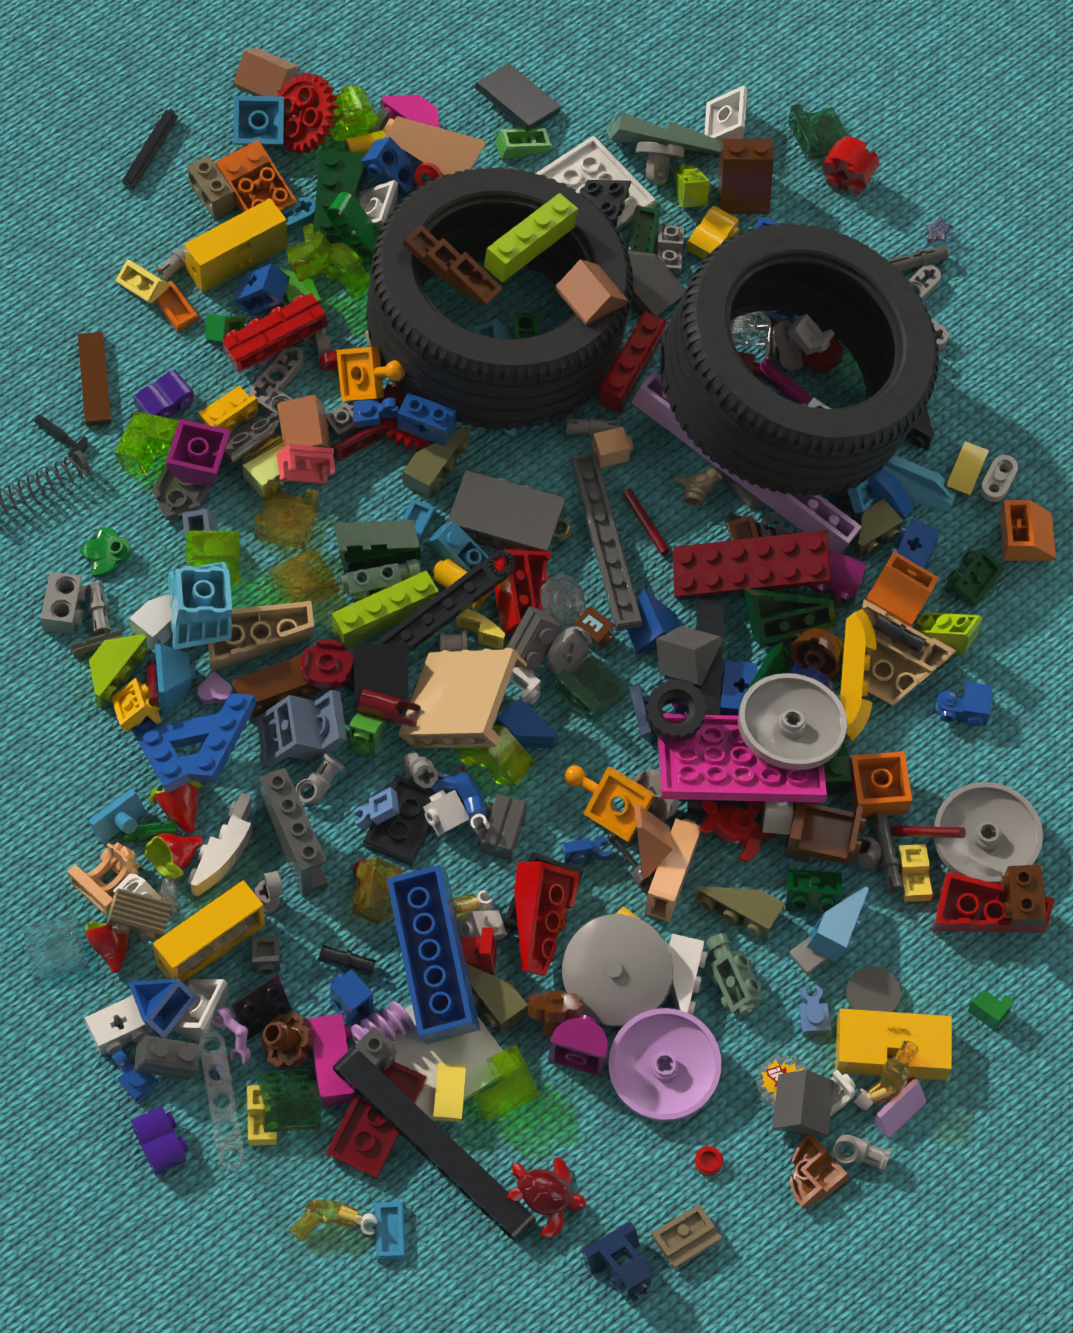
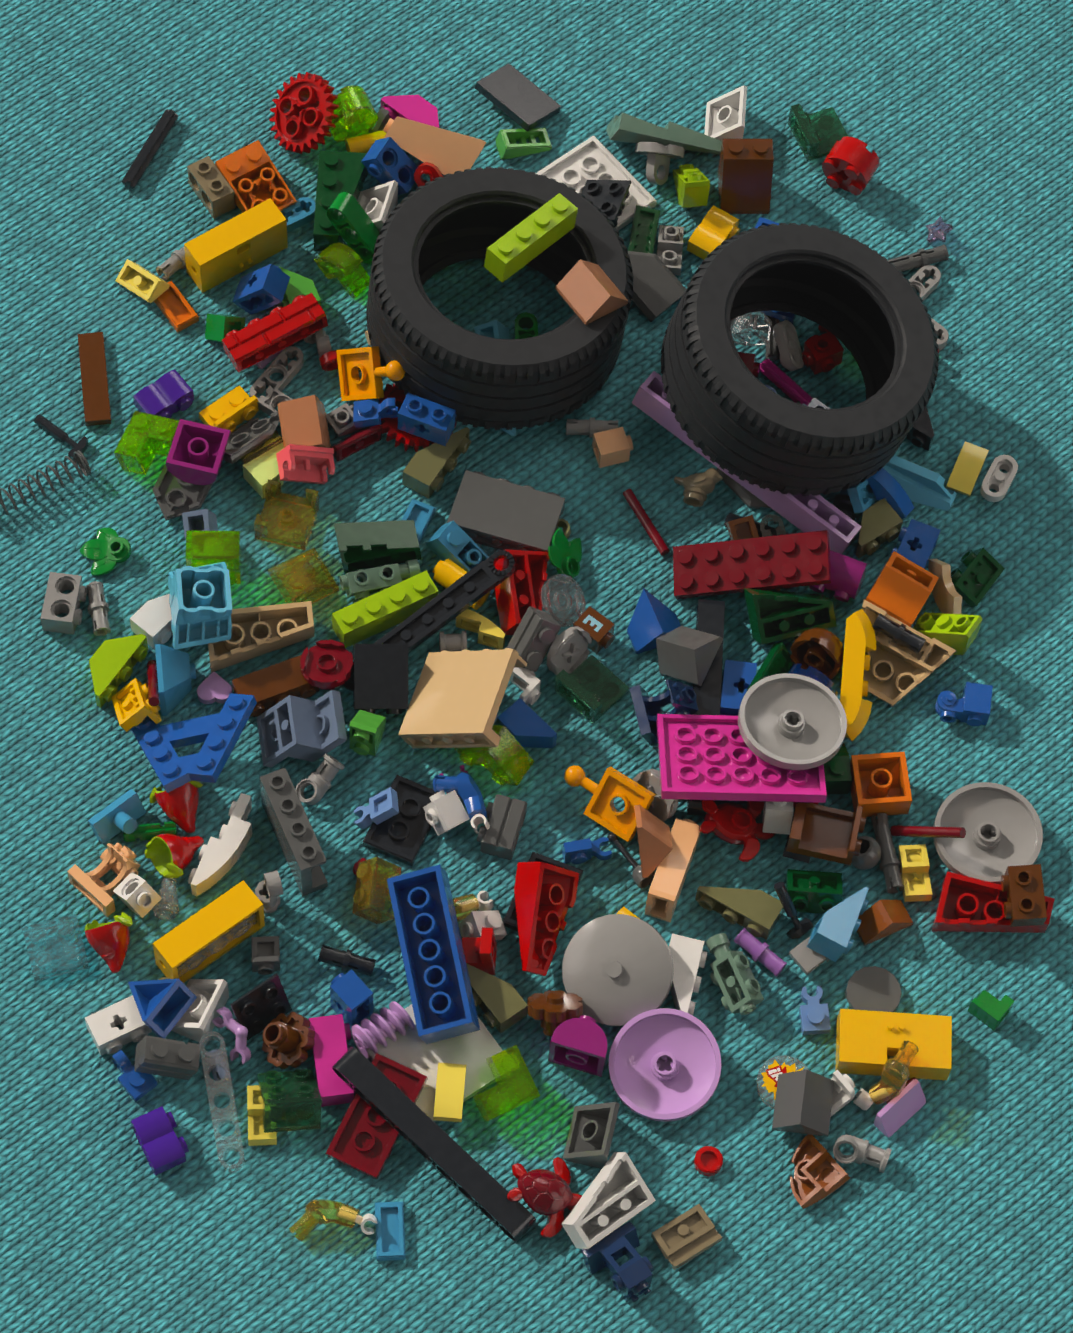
(92, 644): dark grey axle -> none
(138, 914): dark tan brick -> none
(258, 119): dark azure slope -> none
(263, 73): nougat slope -> none
(311, 255): clear neon green brick -> none
(377, 1049): dark grey bracket -> none
(385, 707): dark red piece -> none
(413, 767): light grey connector -> none
(452, 267): reddish brown slope -> none
(565, 554): none -> green plate
(591, 1134): none -> dark grey slope
(606, 542): dark grey tile -> none
(608, 1202): none -> white wedge
(632, 362): red brick -> none
(675, 731): black tyre -> none
(760, 952): none -> medium lavender pin
(799, 928): none -> black piece
(809, 336): white bracket -> none
(883, 920): none -> dark orange slope
(944, 592): none -> tan tile
(1026, 532): orange slope -> none

